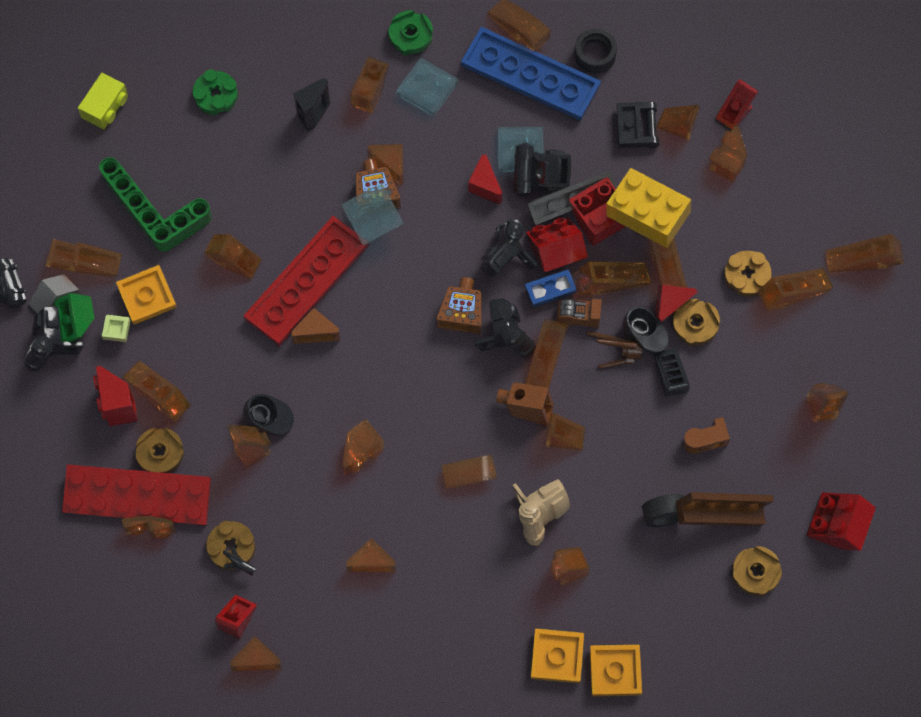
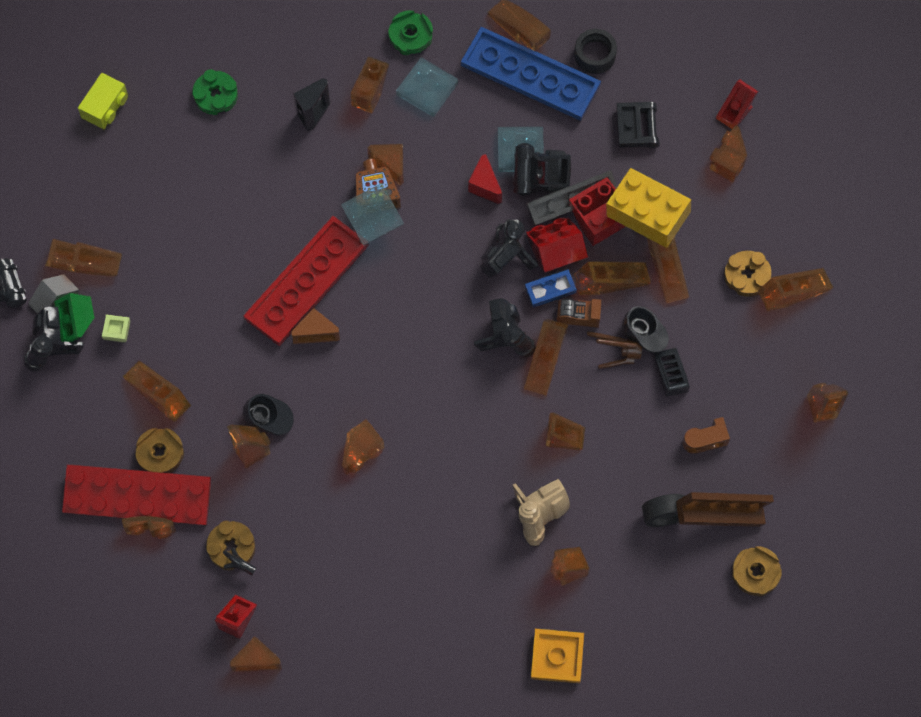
(114, 398): red slope -> none
(146, 294): light orange plate -> none
(147, 211): green beam -> none
(232, 255): clear orange slope -> none
(371, 559): clear orange slope -> none
(461, 308): dark orange torso -> none
(469, 471): clear orange slope -> none
(527, 402): dark orange torso -> none
(615, 670): light orange plate -> none
(671, 298): red slope -> none
(679, 120): clear orange slope -> none
(700, 310): pearl gold plate -> none
(842, 520): red slope -> none
(866, 255): clear orange slope -> none

